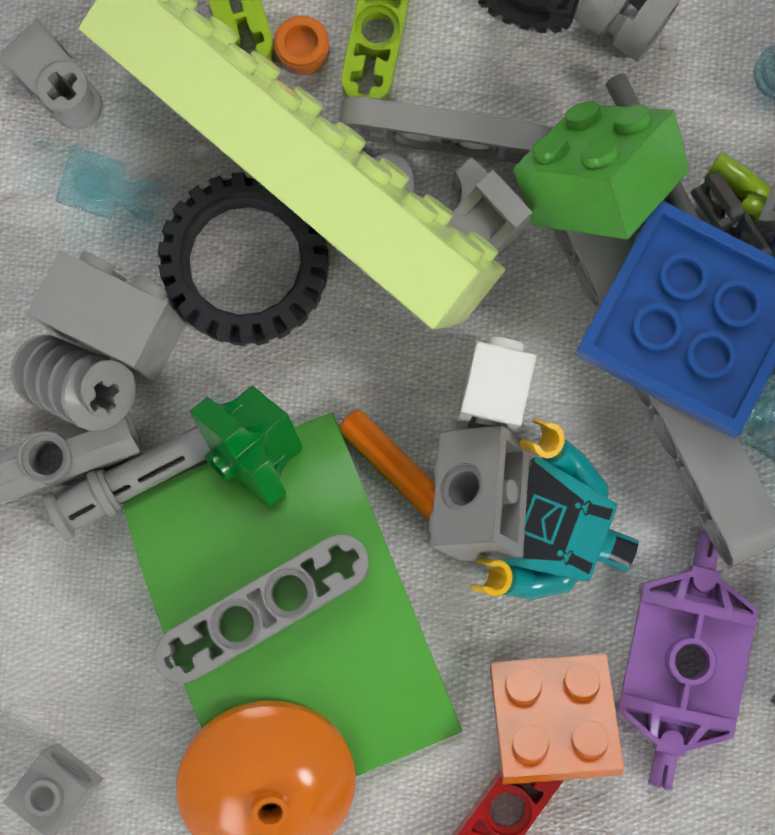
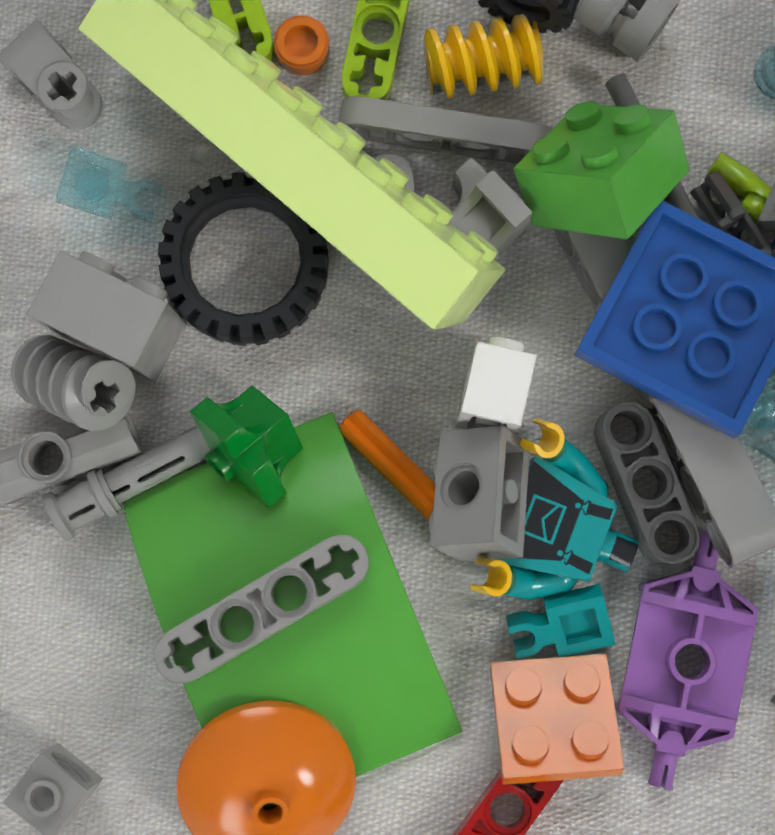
(483, 55): none -> yellow piece
(572, 621): none -> teal plate
(669, 501): none -> dark grey beam

